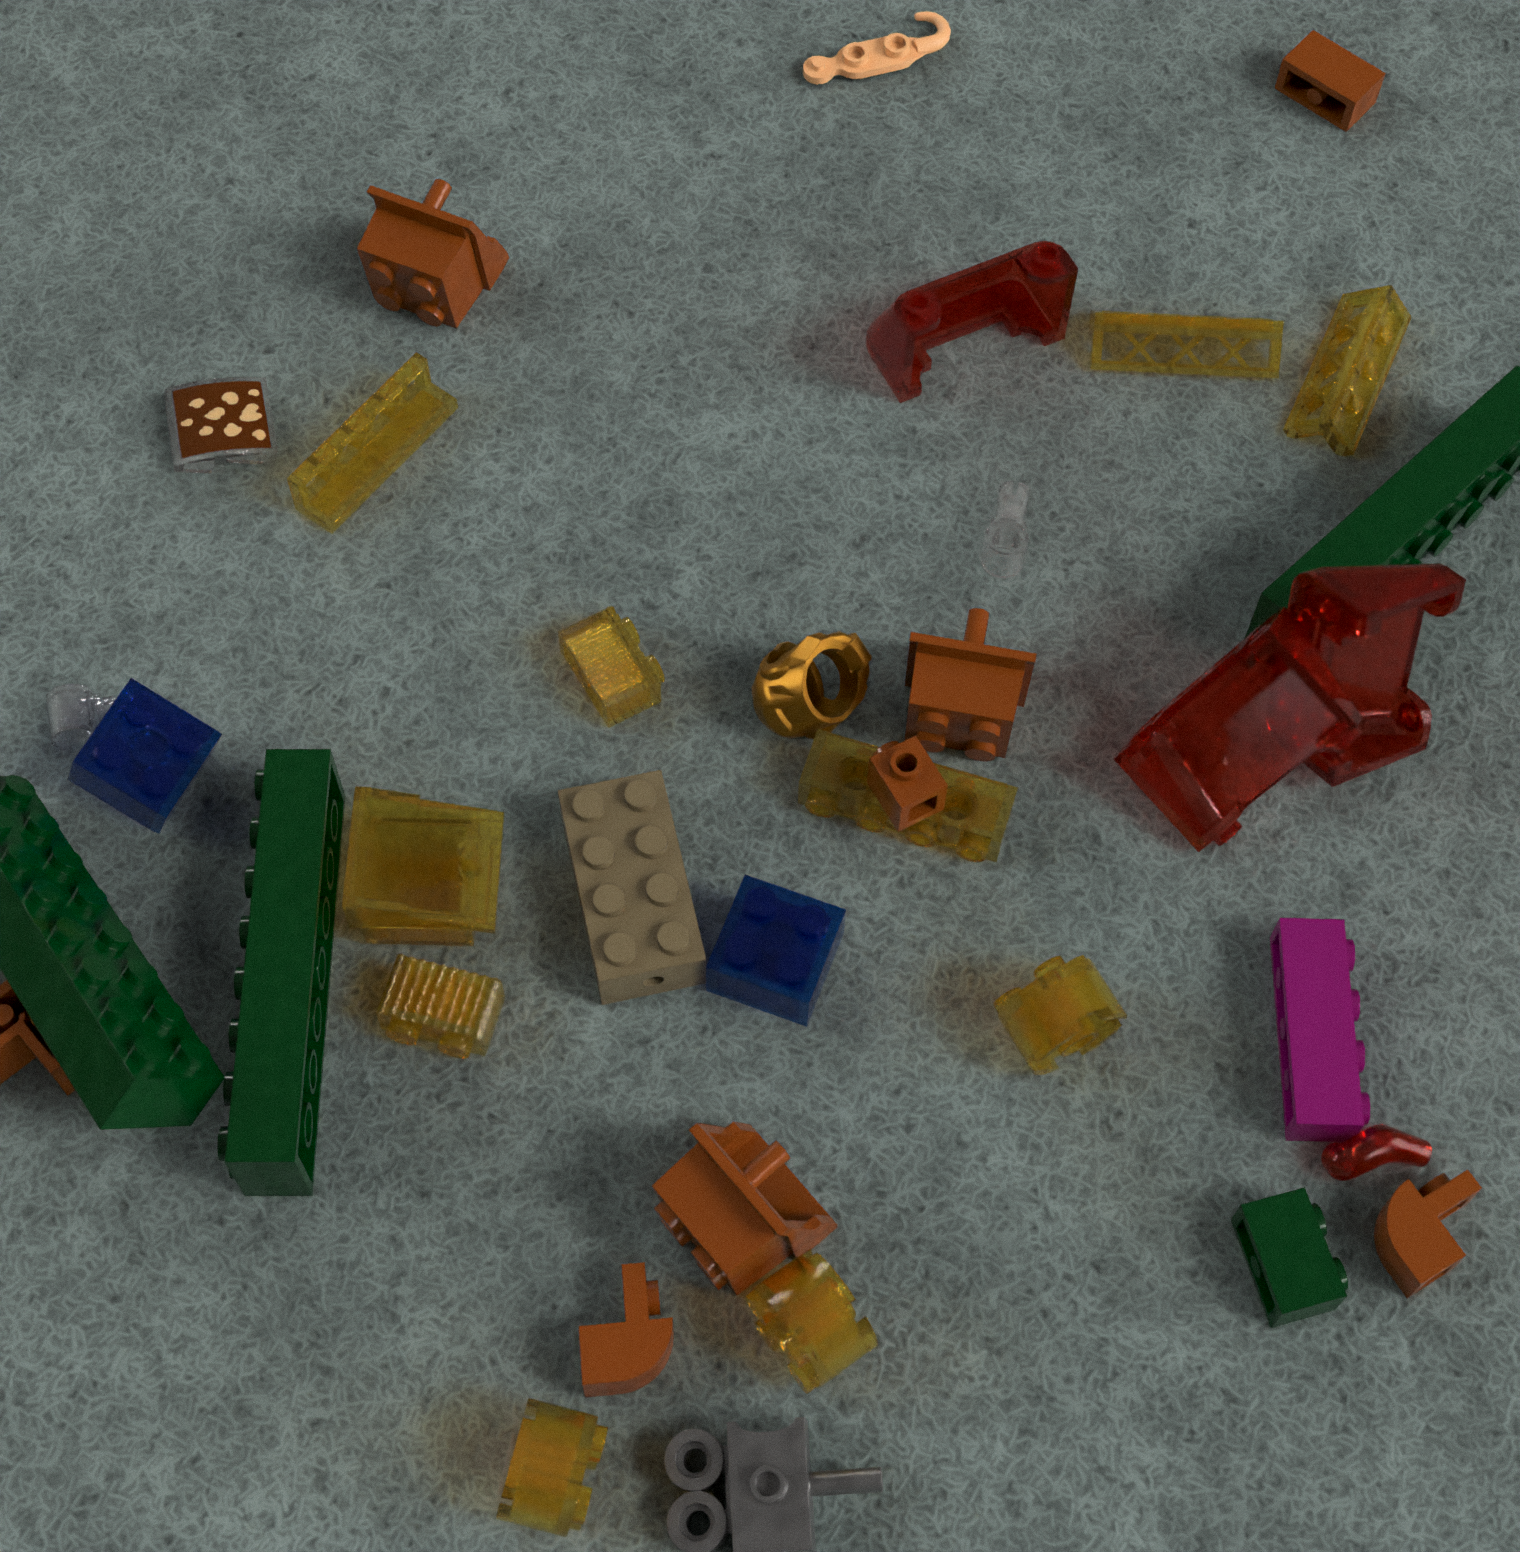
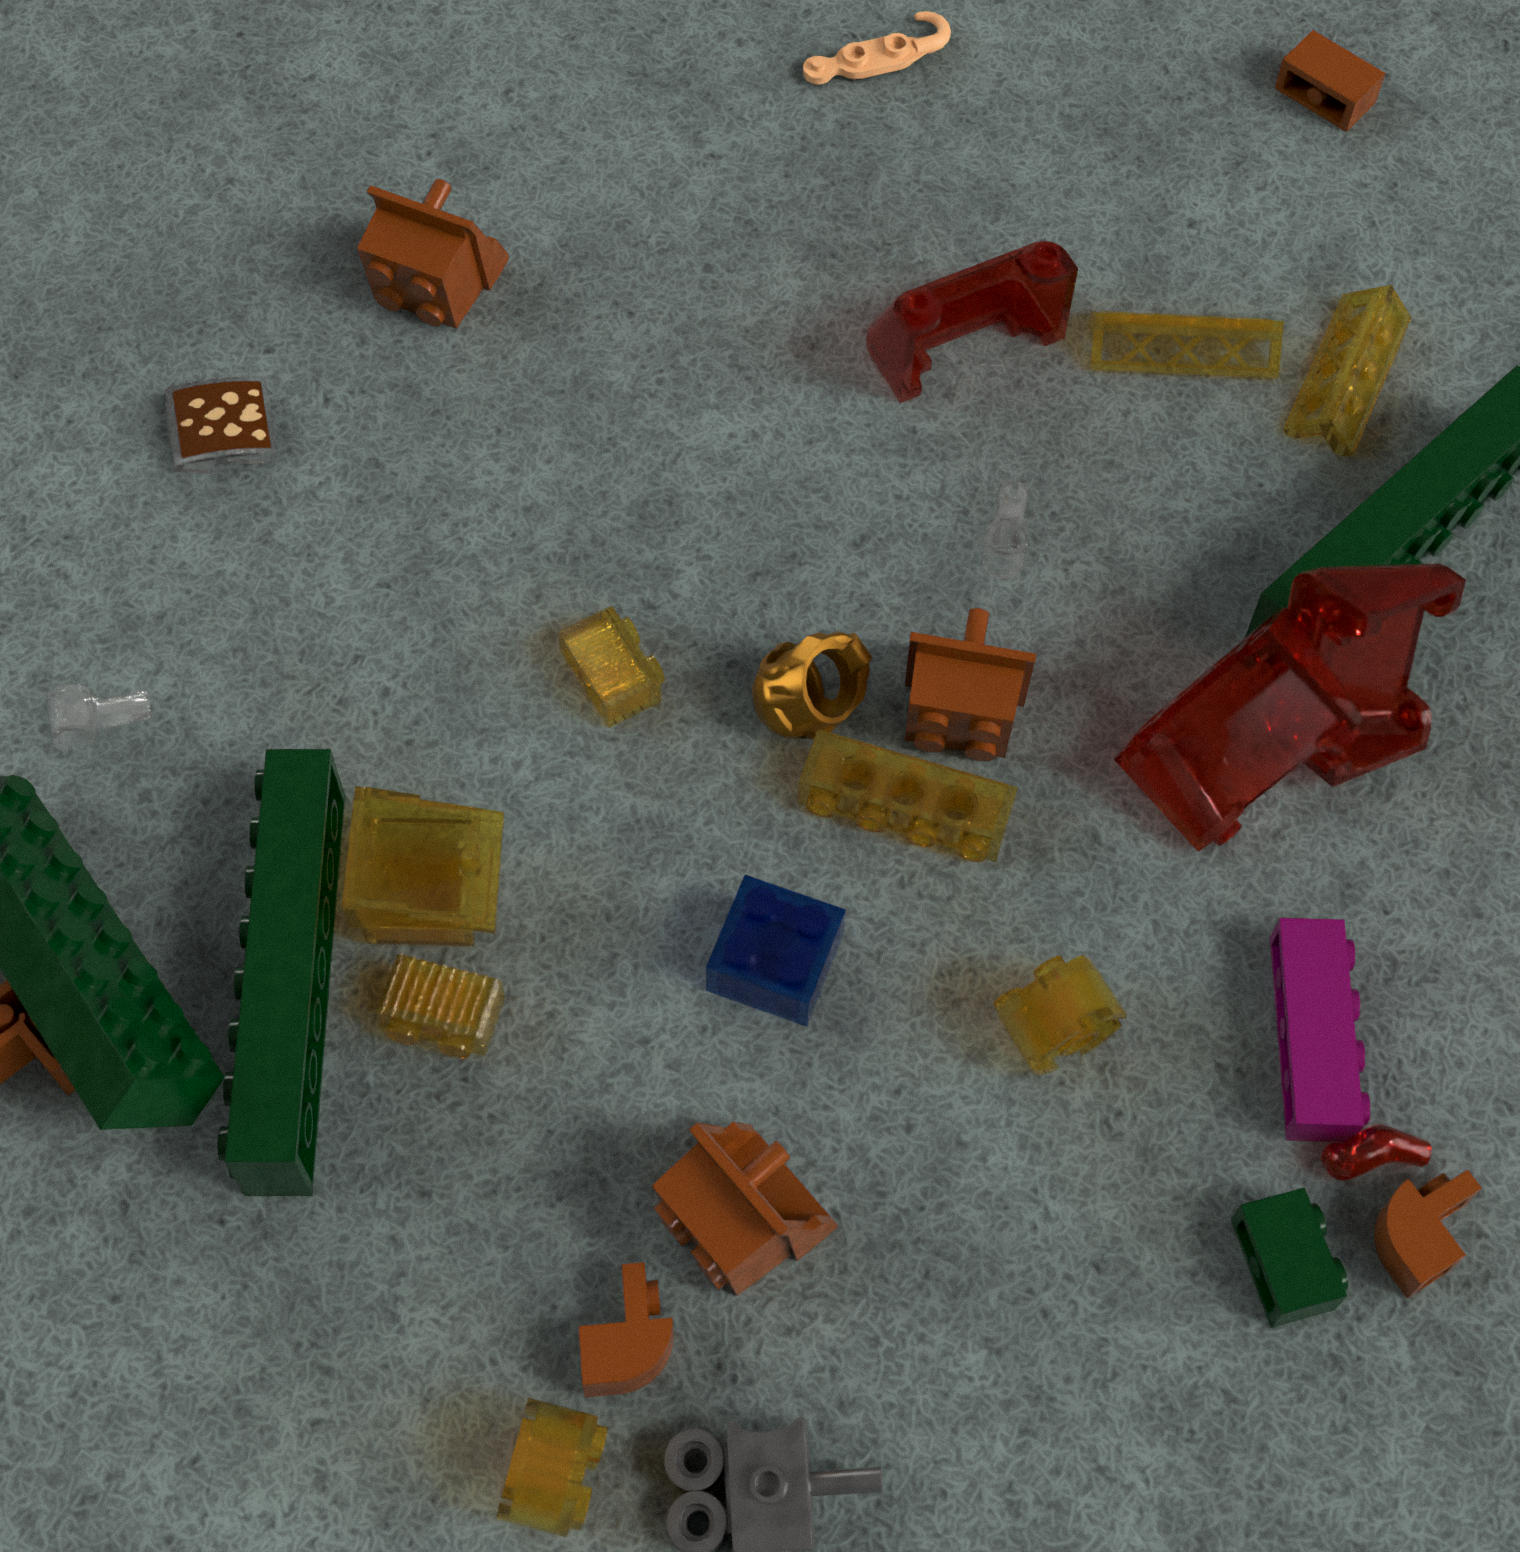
(144, 756): clear blue brick -> none
(352, 475): clear yellow fence -> none
(632, 887): dark tan brick -> none
(812, 1319): clear yellow brick -> none
(906, 782): dark orange brick -> none

